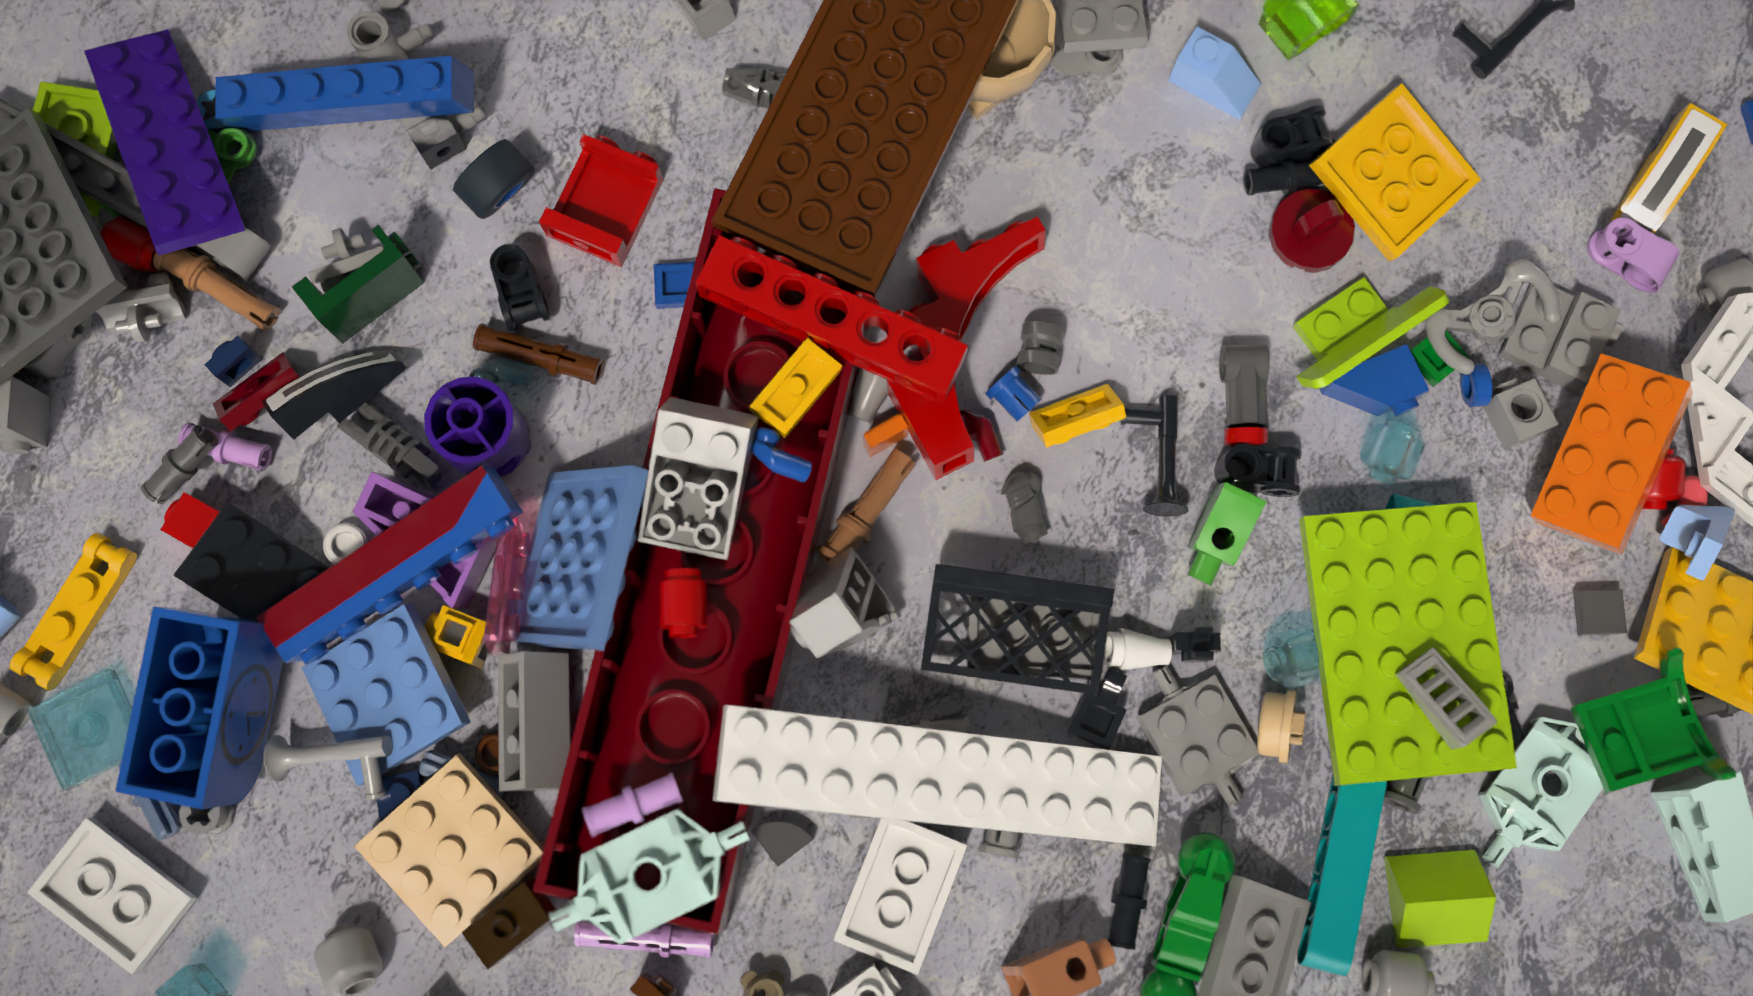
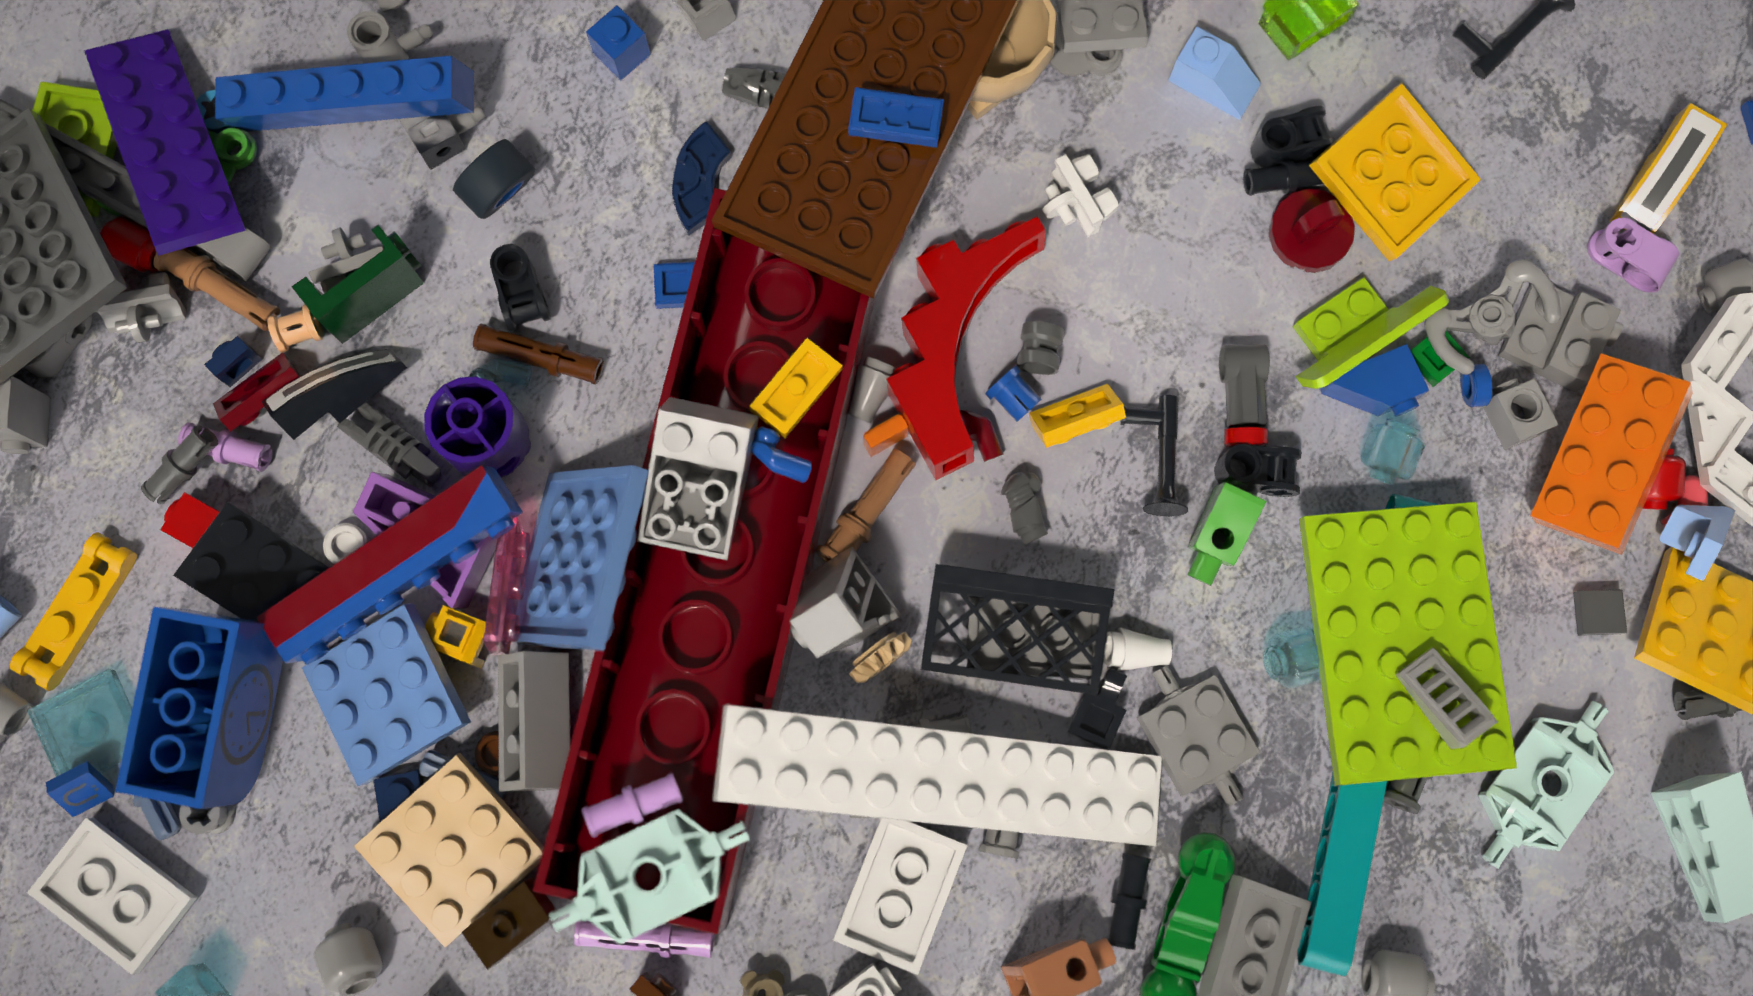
(80, 789): none -> blue tile
(281, 757): light grey piece -> none
(284, 338): none -> light nougat bush
(604, 200): red panel -> none
(618, 42): none -> blue brick
(683, 602): red brick -> none
(696, 176): none -> dark blue tile
(737, 257): red brick -> none
(781, 839): dark grey tile -> none
(880, 656): none -> tan gear
(895, 117): none -> blue plate
(1071, 181): none -> white hips
(1197, 645): black plate -> none
(1280, 725): tan piece -> none
(1439, 898): lime slope -> none
(1512, 707): black hand -> none
(1648, 731): green piece -> none

